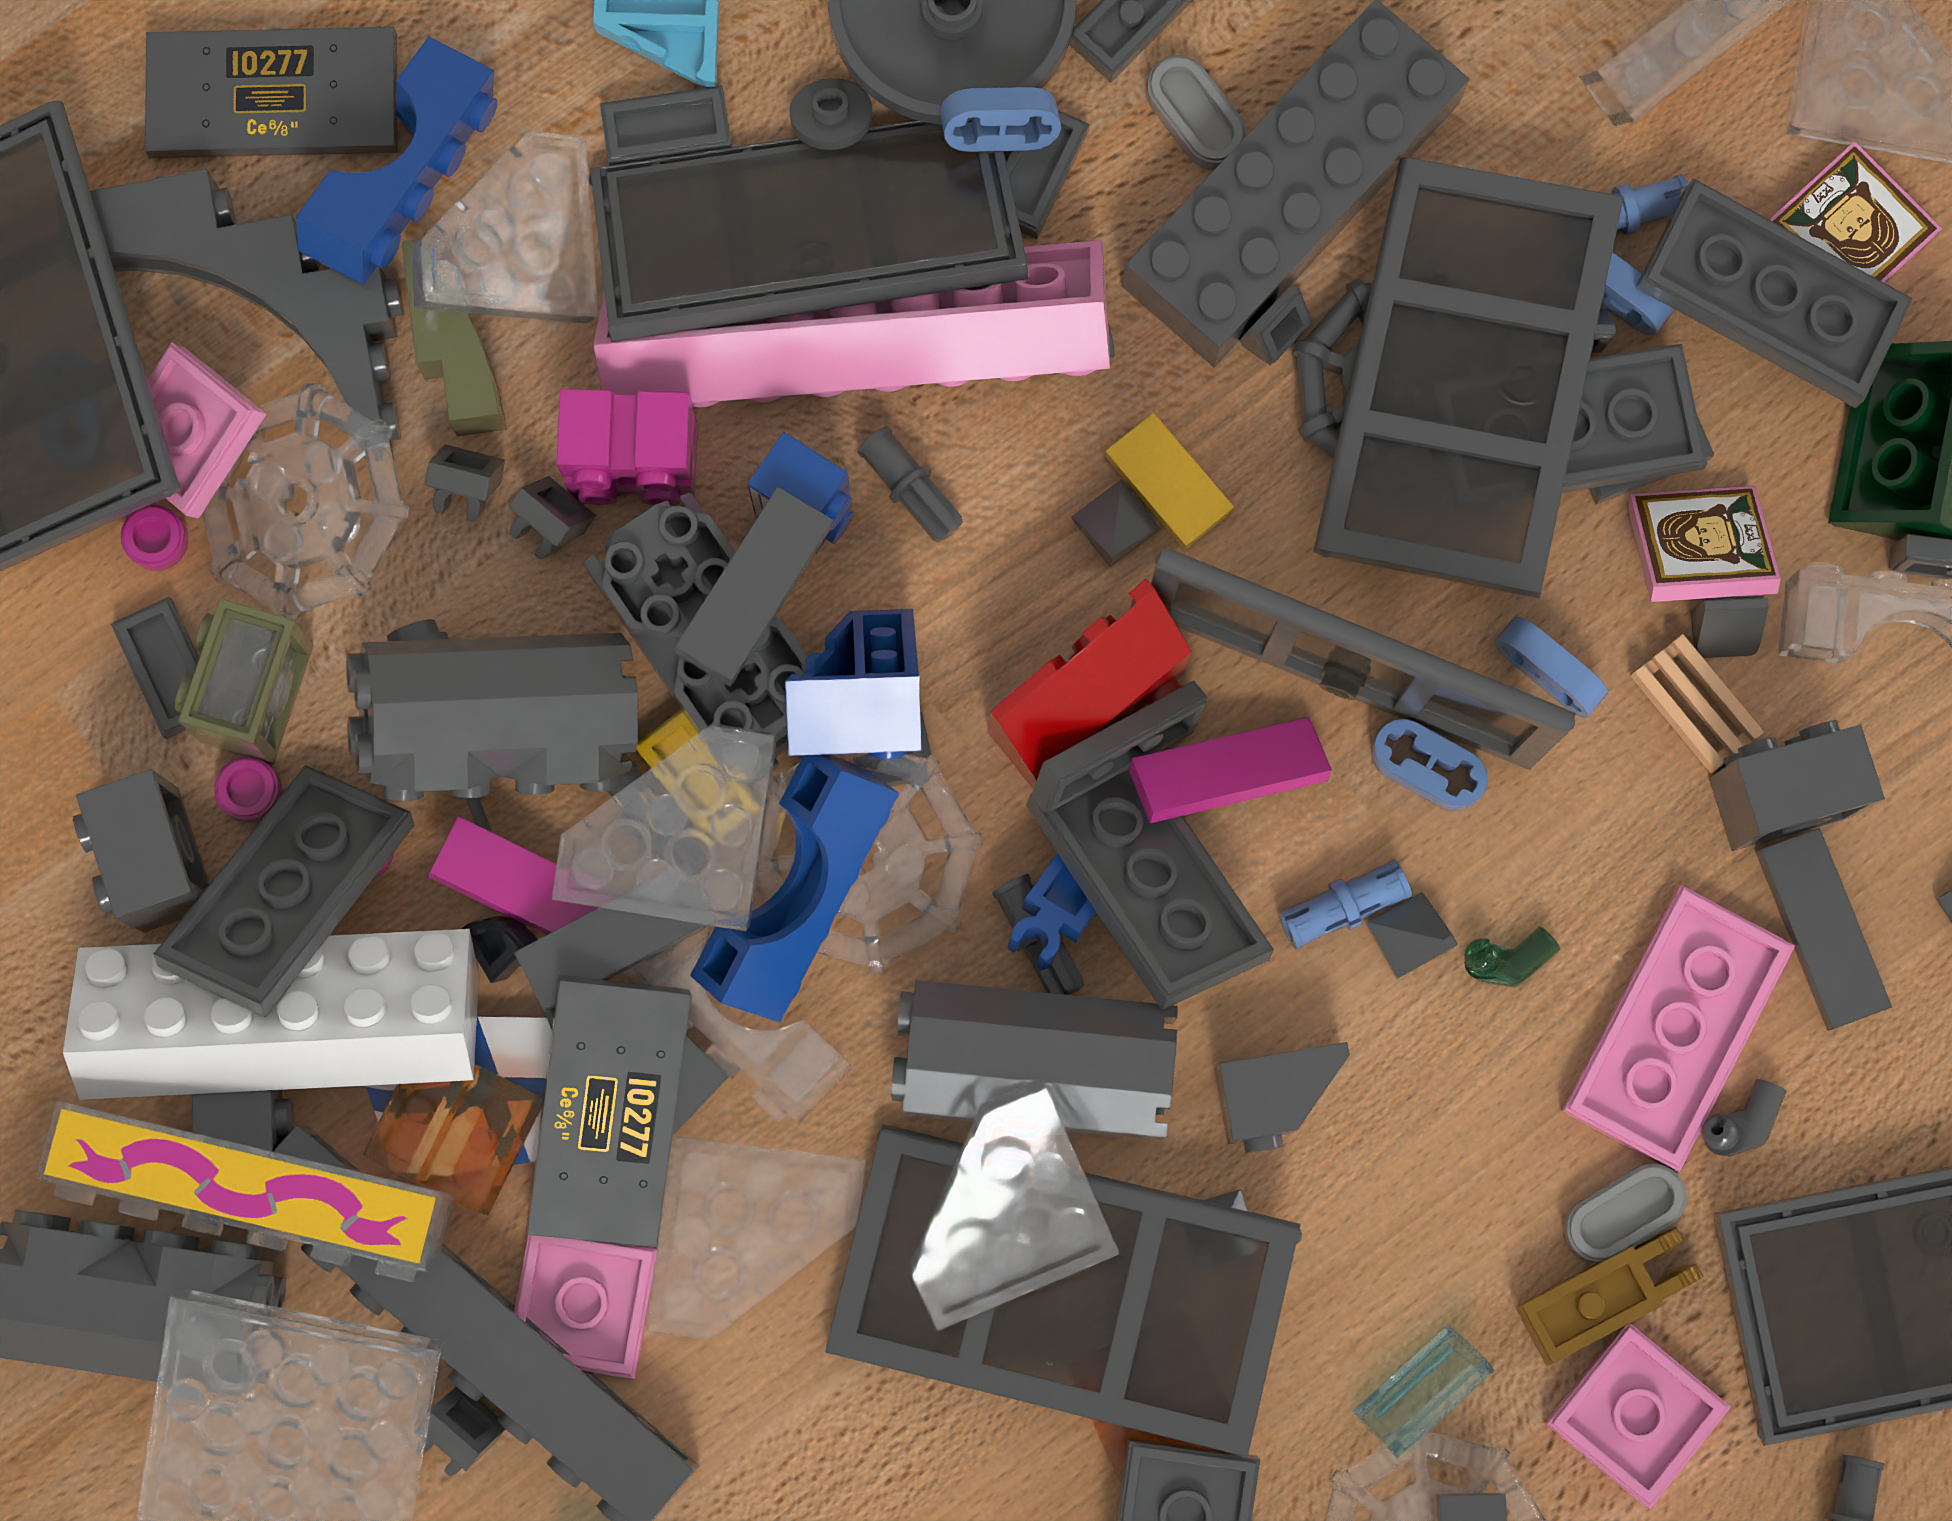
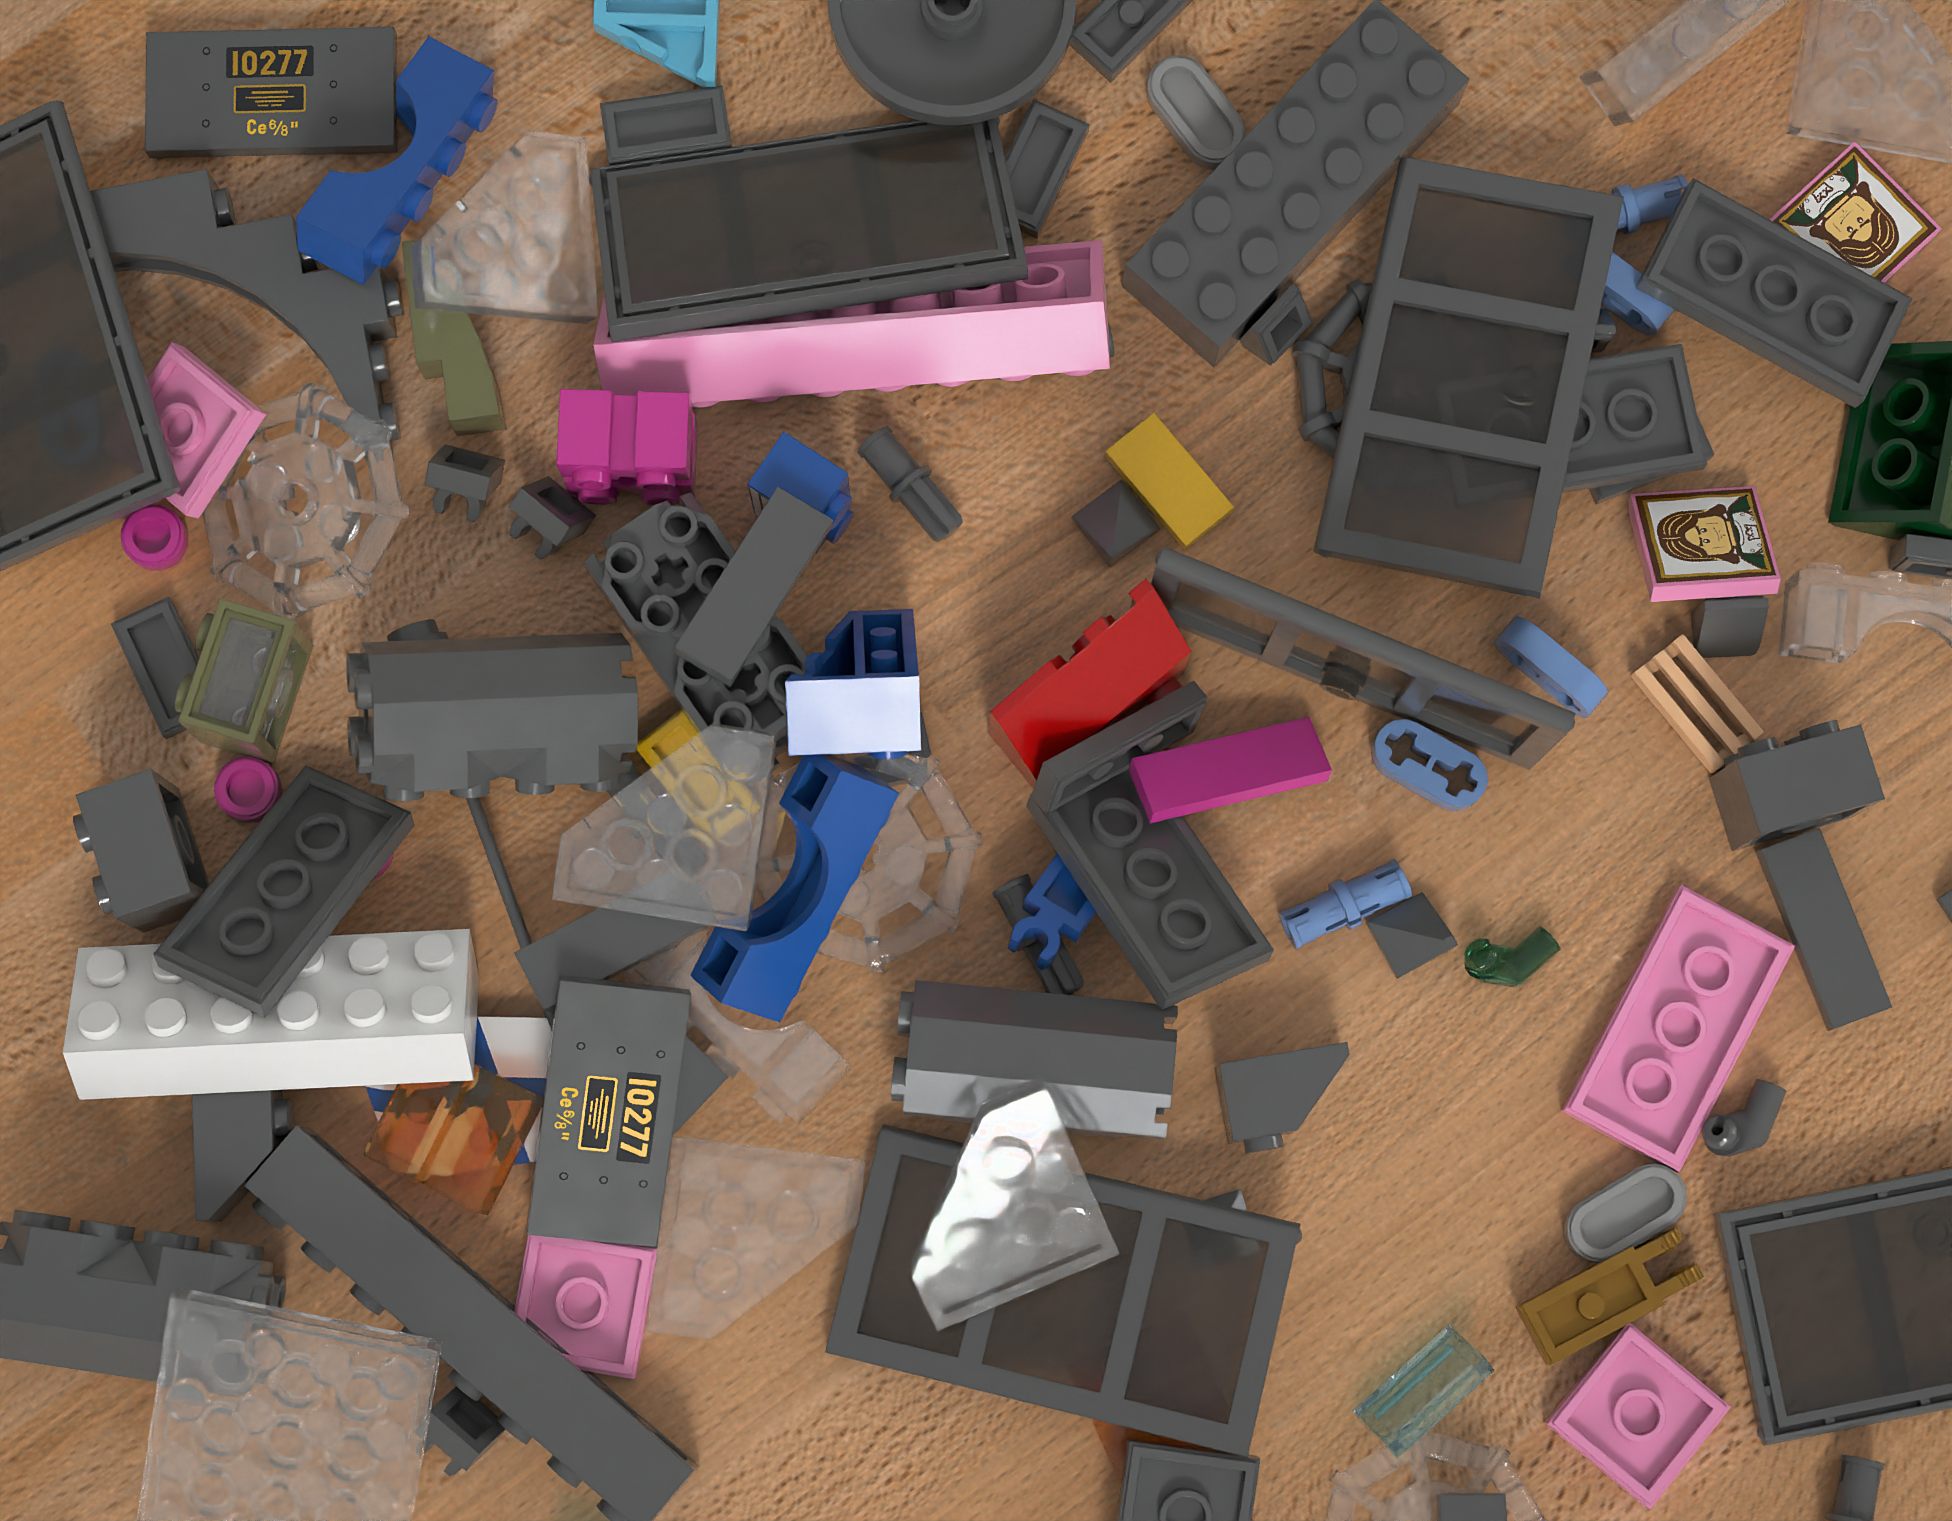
(244, 1188): brick -> none
(495, 943): black tile -> none
(503, 877): dark pink tile -> none
(831, 114): dark grey piece -> none
(1000, 119): medium blue beam -> none

